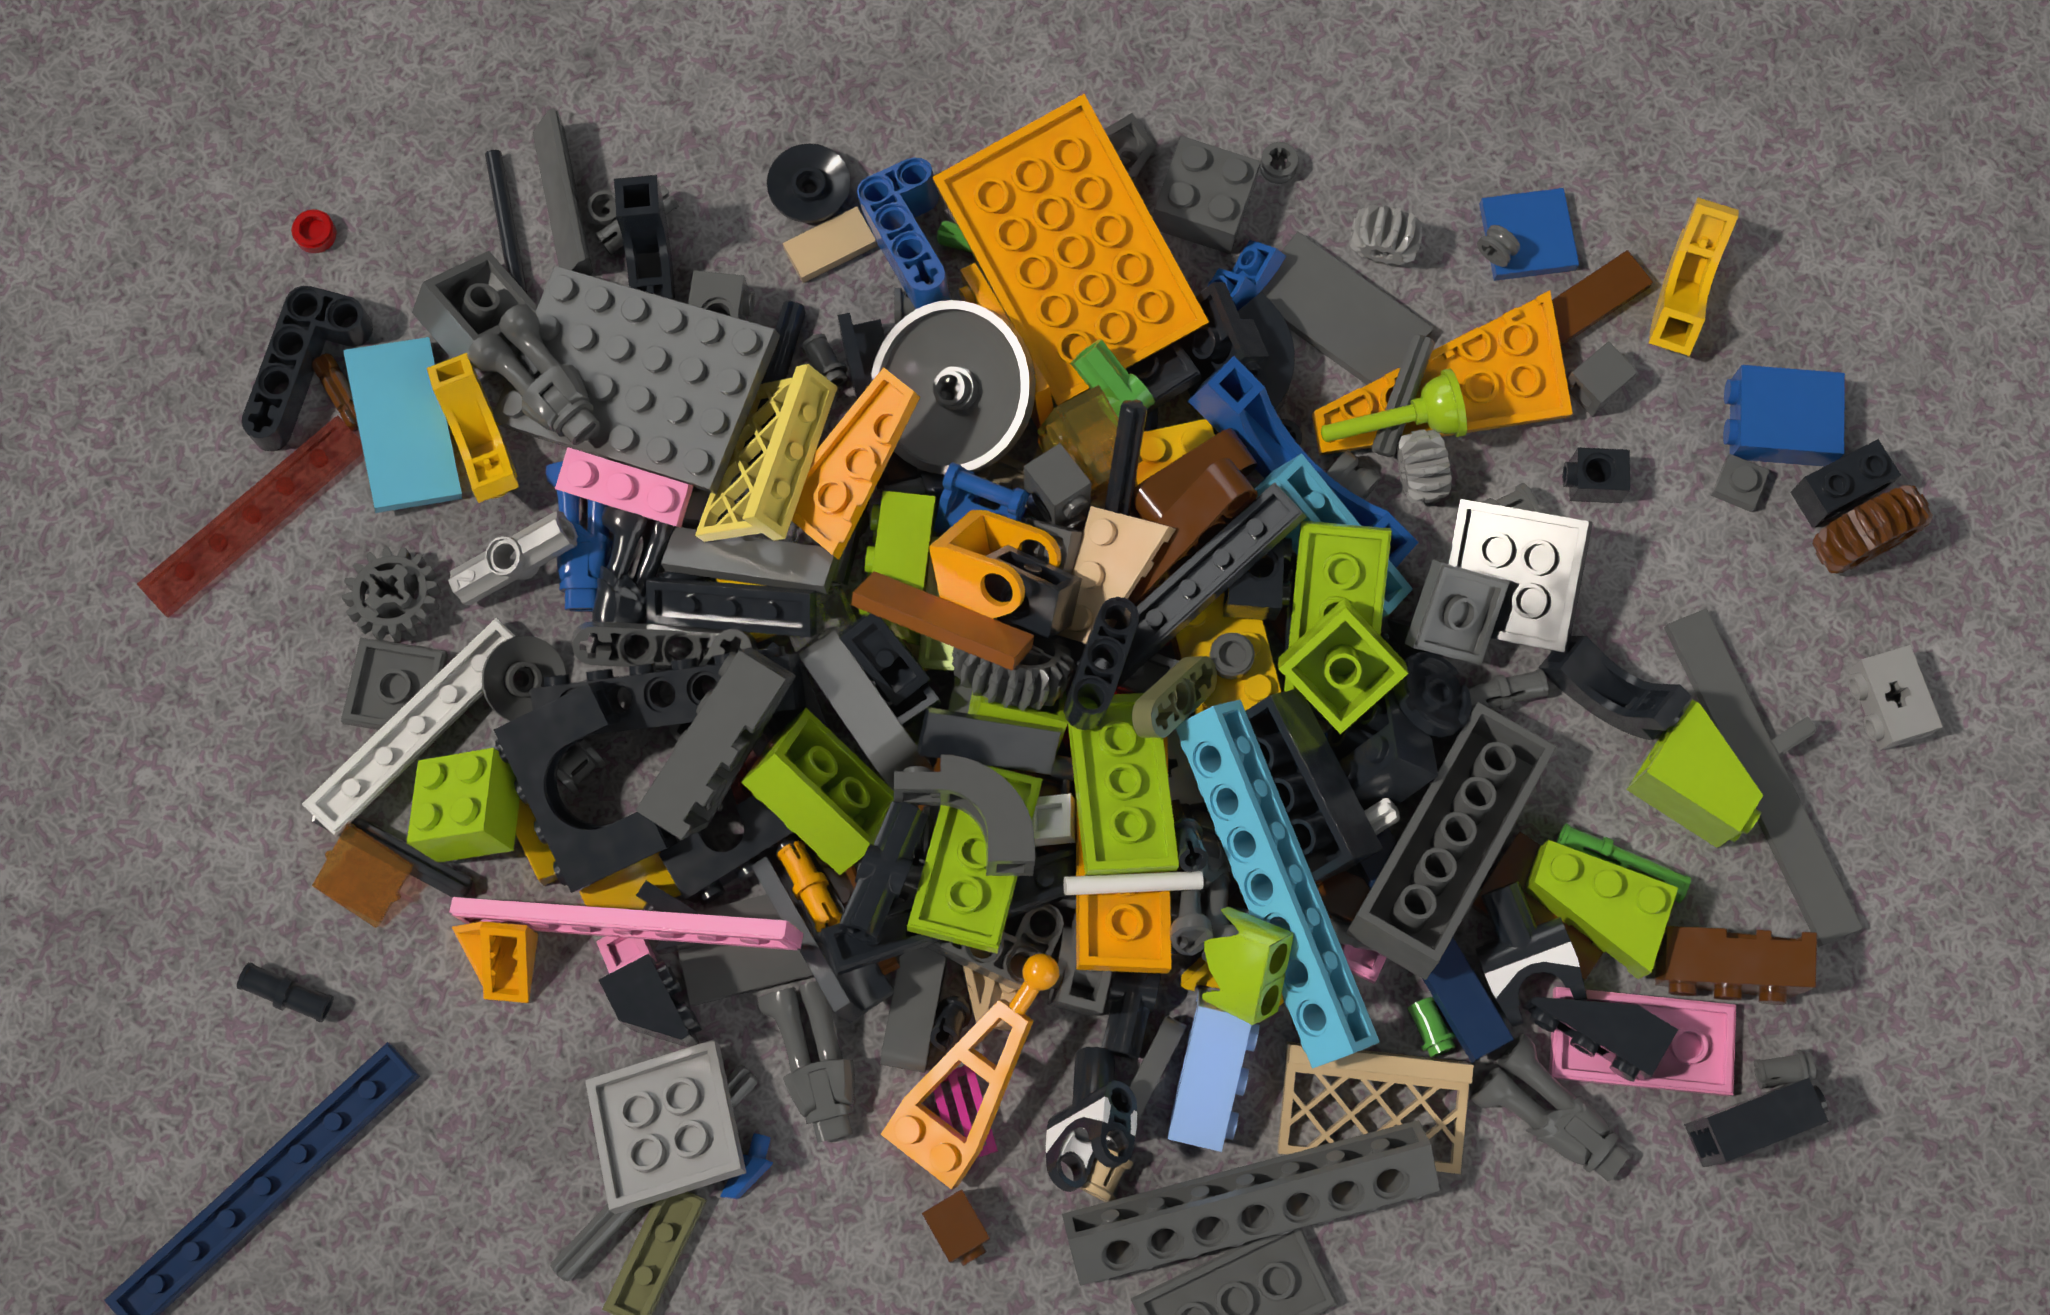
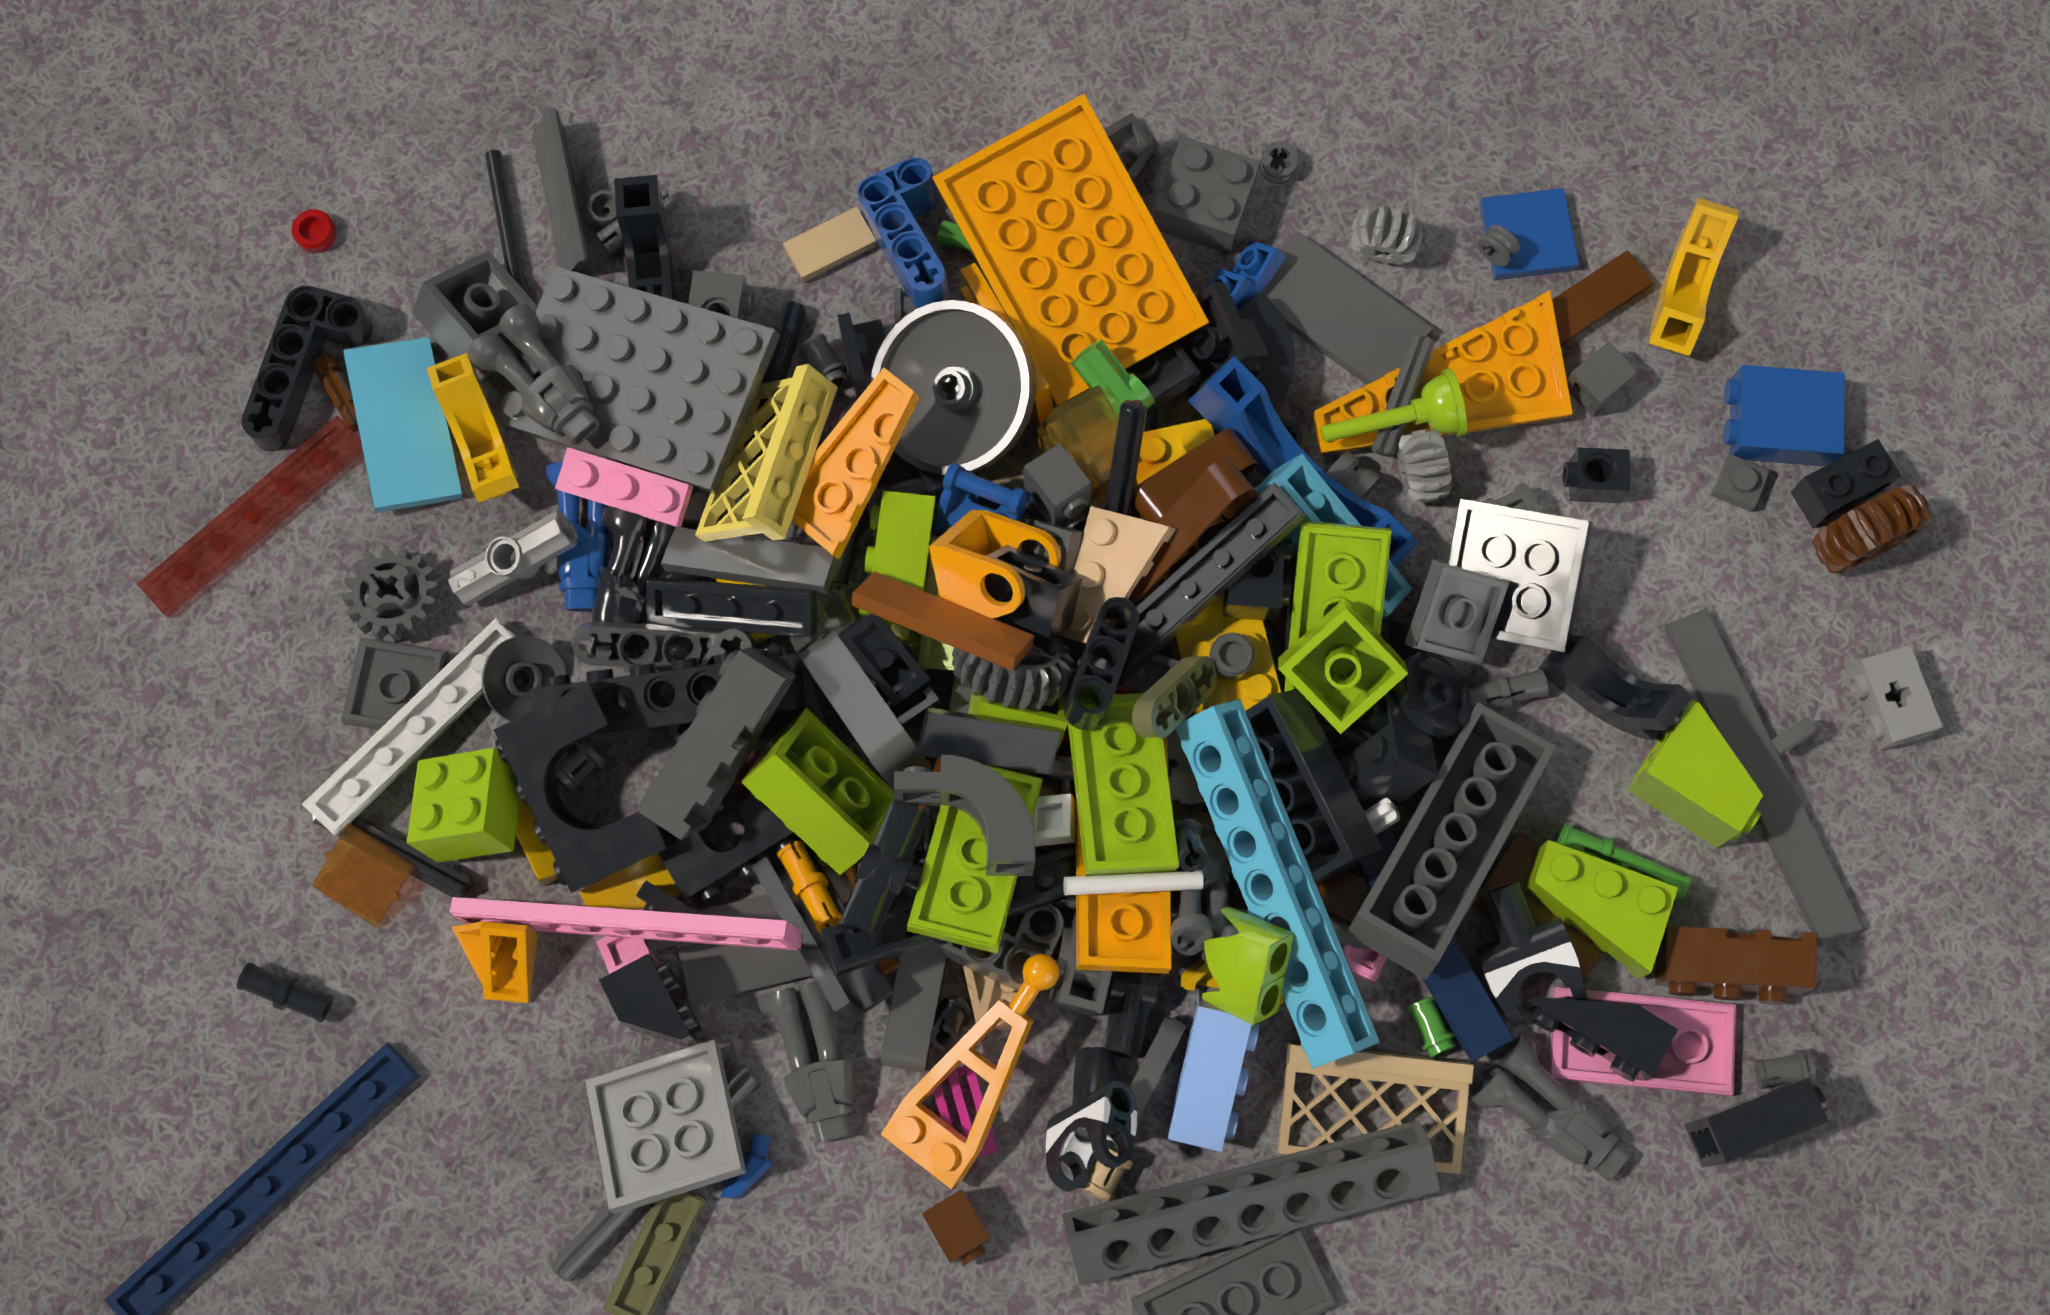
(804, 166): black dish -> none

